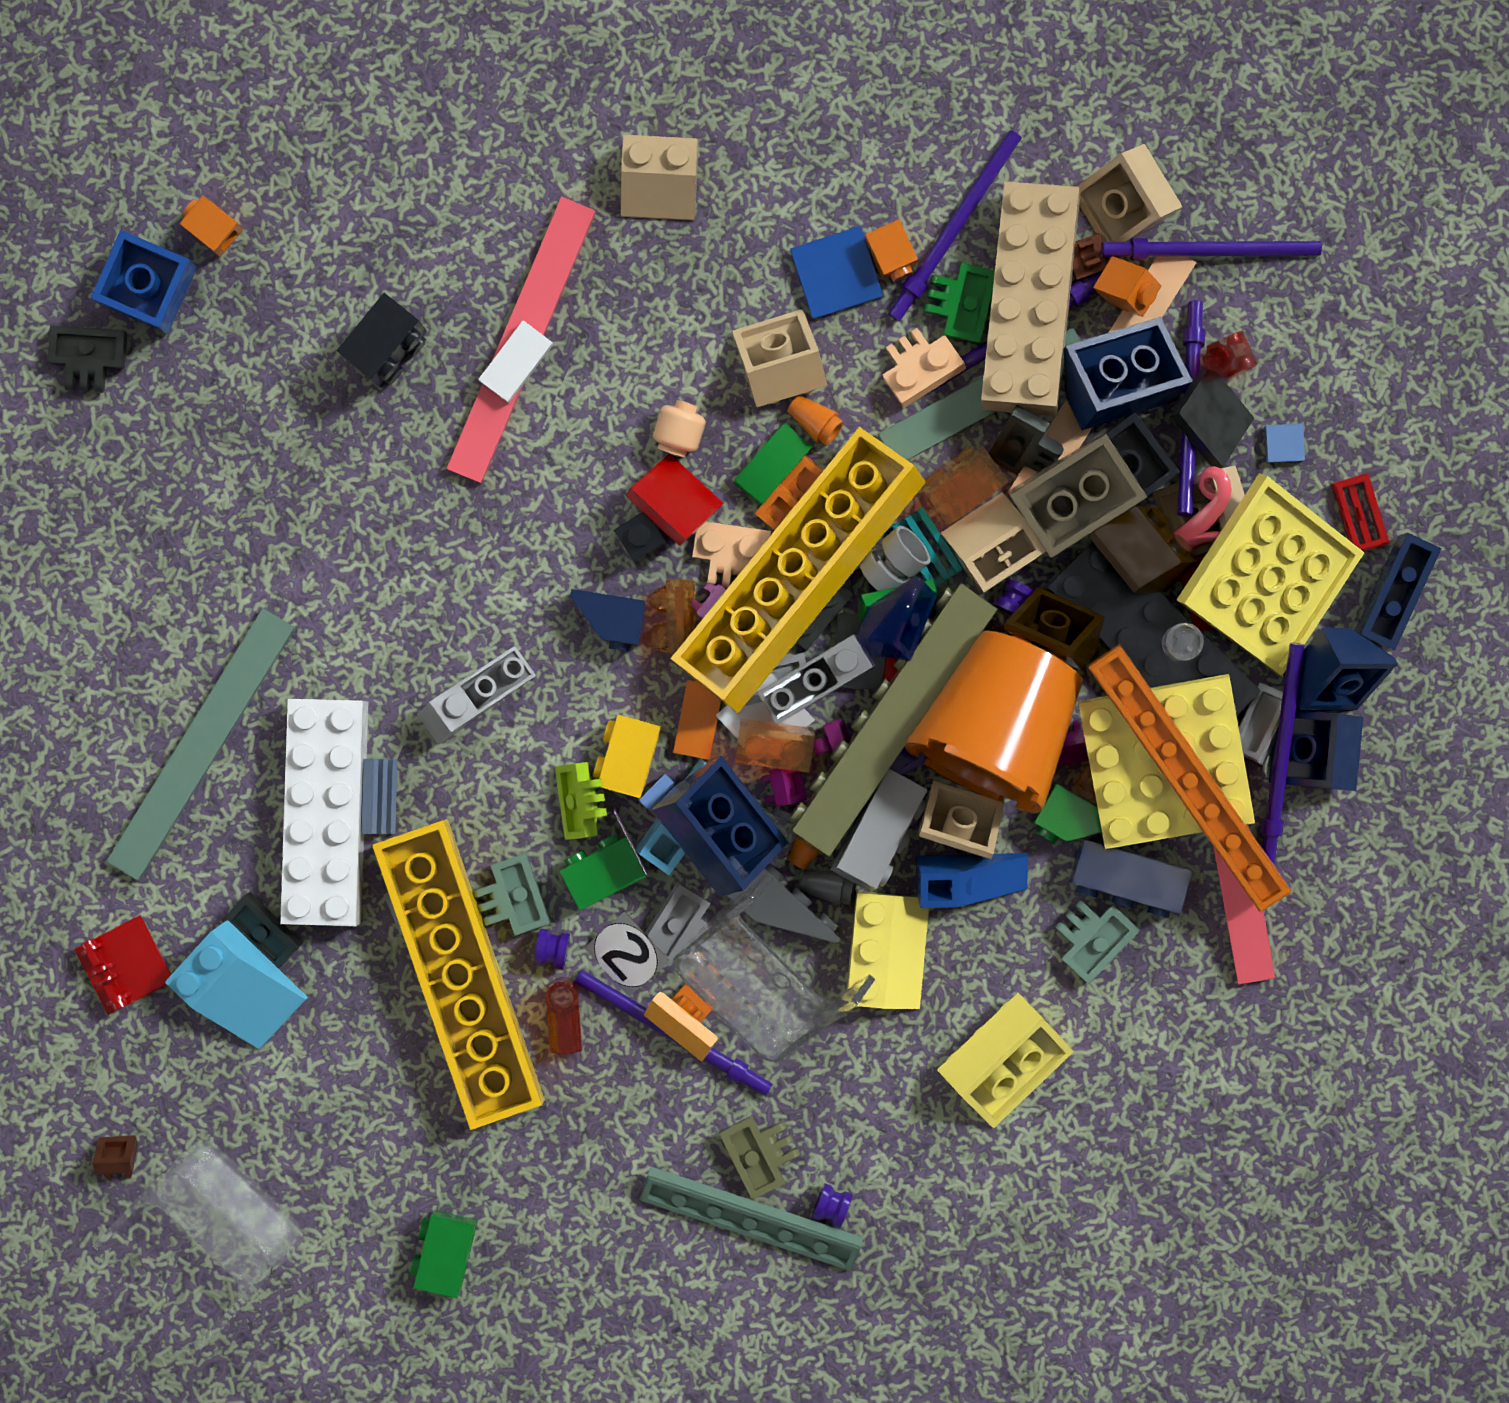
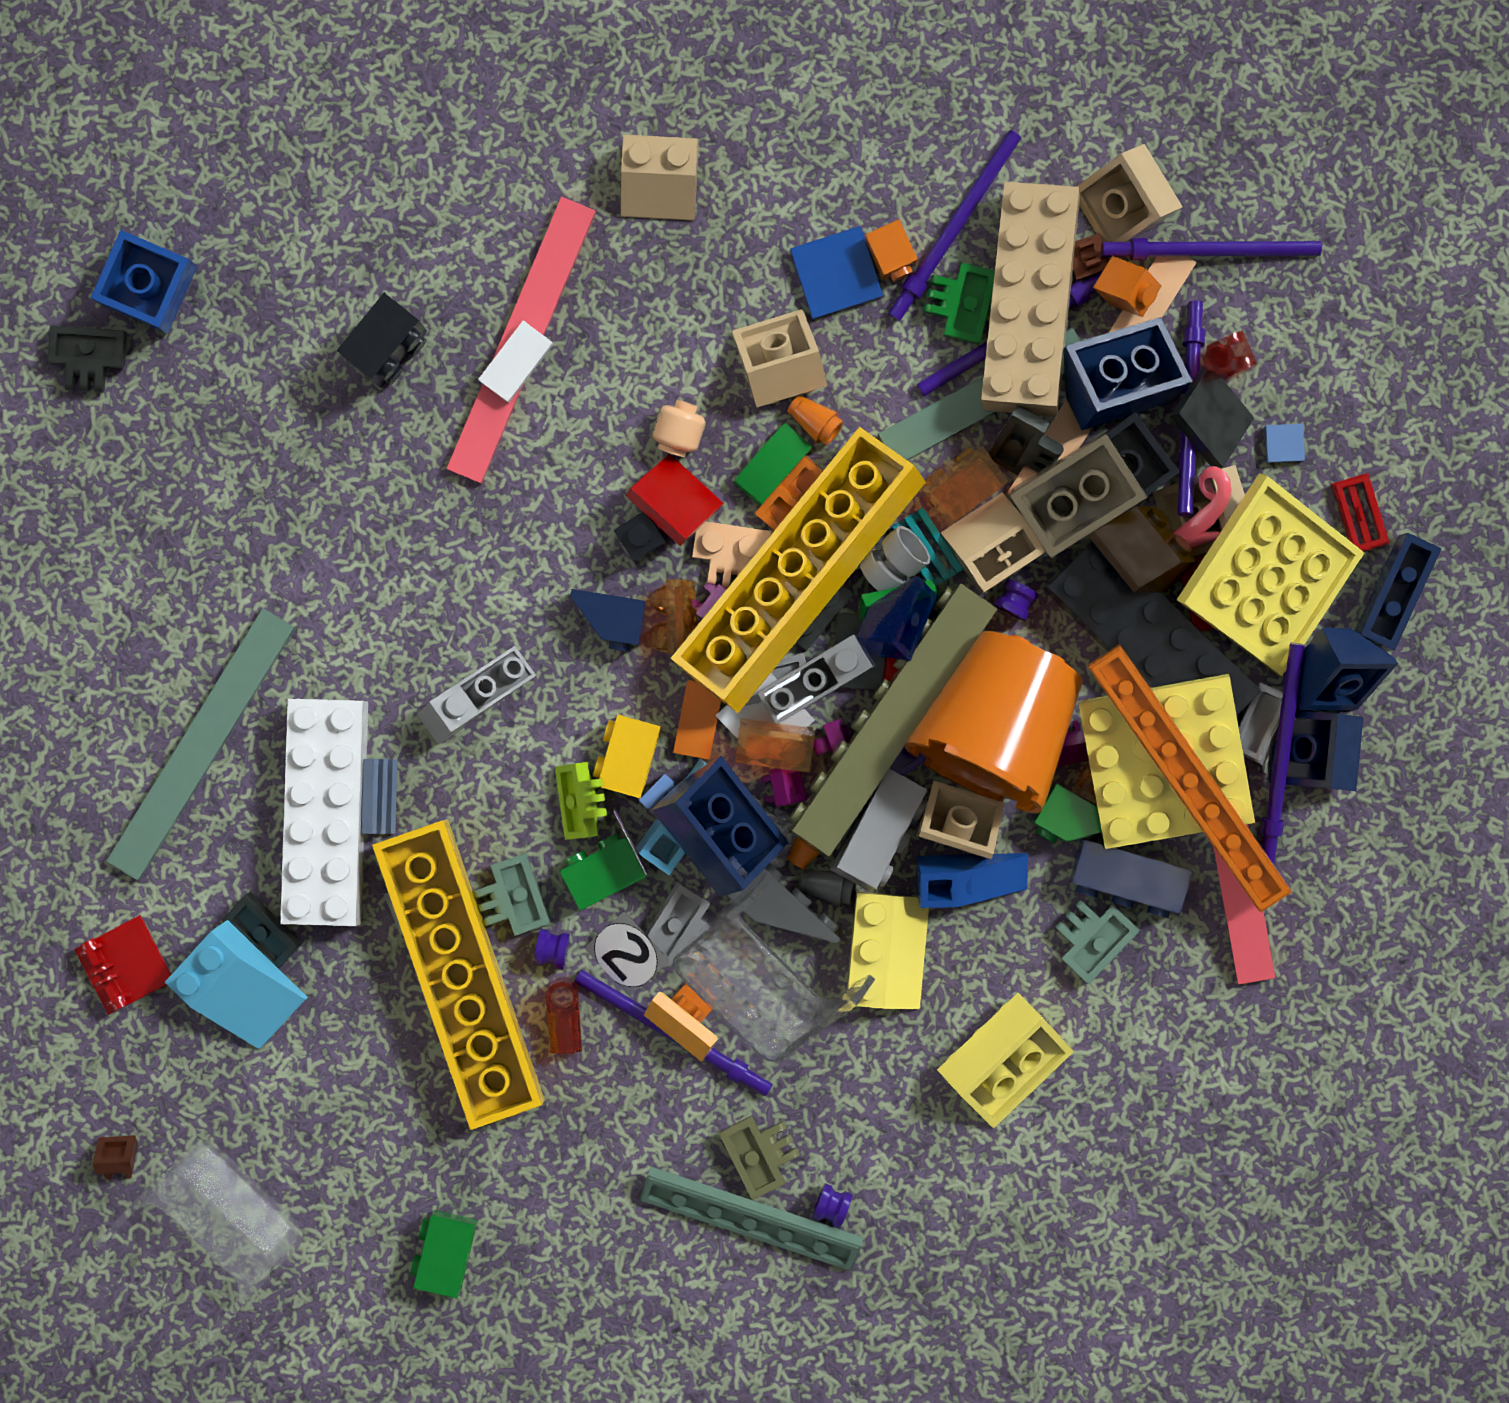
(210, 225): orange brick -> none
(921, 367): light nougat hinge -> none
(1057, 627): dark brown slope -> none
(1188, 638): clear wheel -> none

